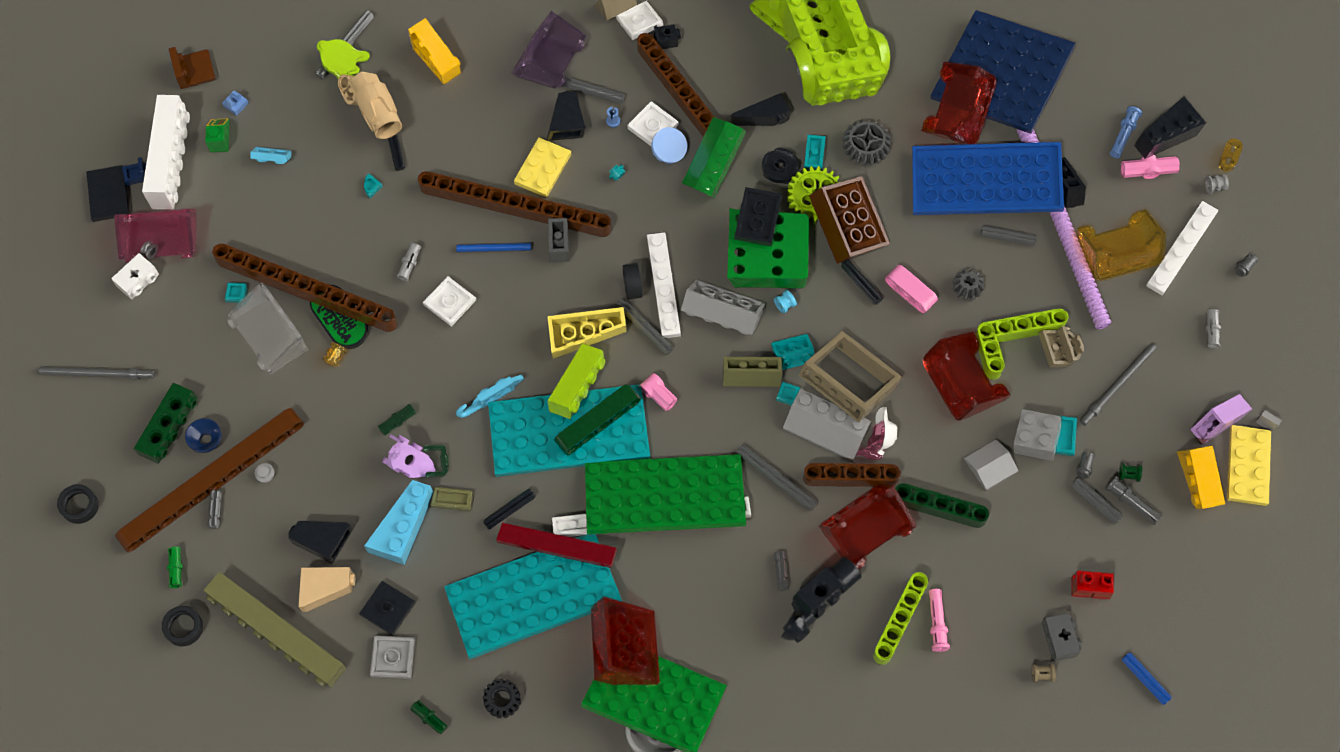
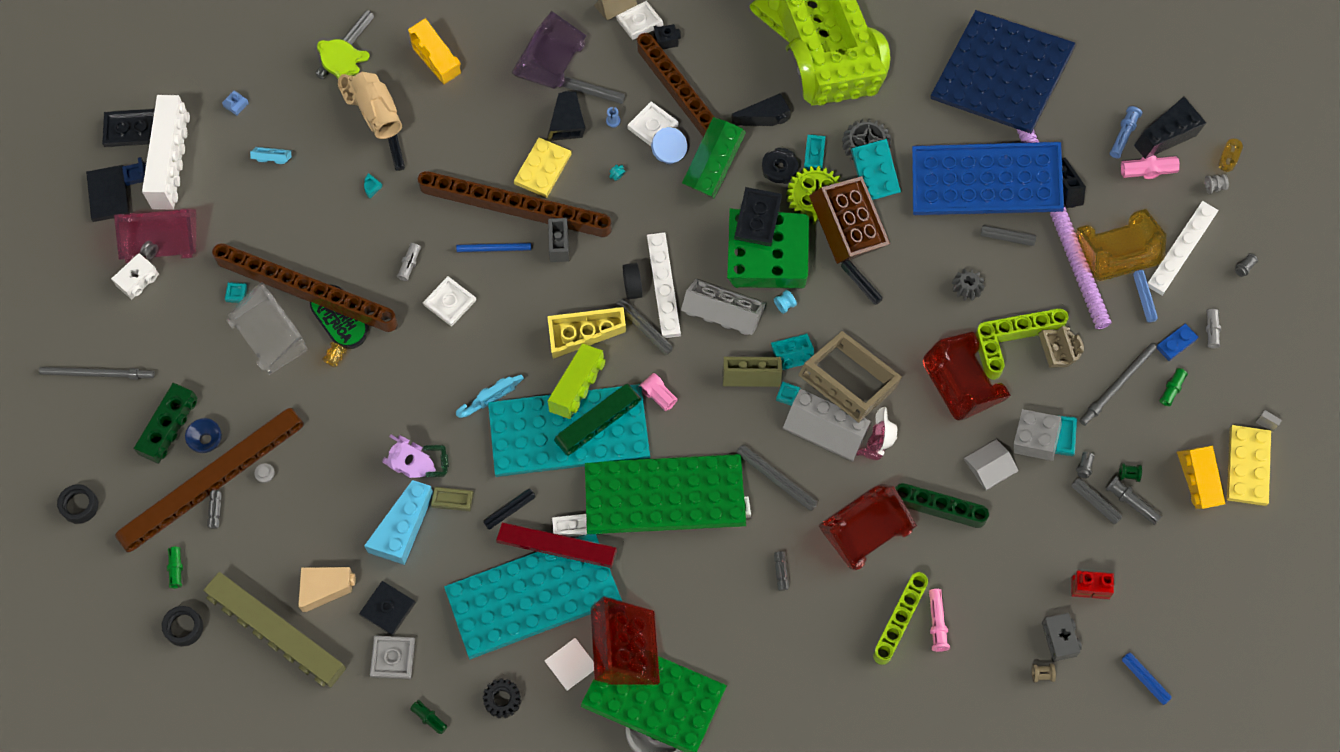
(127, 127): none -> black plate
(192, 68): reddish brown bracket -> none
(217, 135): green slope -> none
(320, 537): black slope -> none
(396, 419): clear green pin -> none
(570, 664): none -> white sticker
(830, 585): black brick -> none
(859, 470): reddish brown beam -> none
(877, 168): none -> teal plate
(911, 288): bright pink beam -> none
(962, 104): clear red windscreen -> none
(1145, 296): none -> medium blue axle
(1173, 387): none -> green pin
(1177, 342): none -> blue plate
(1220, 418): lavender slope -> none

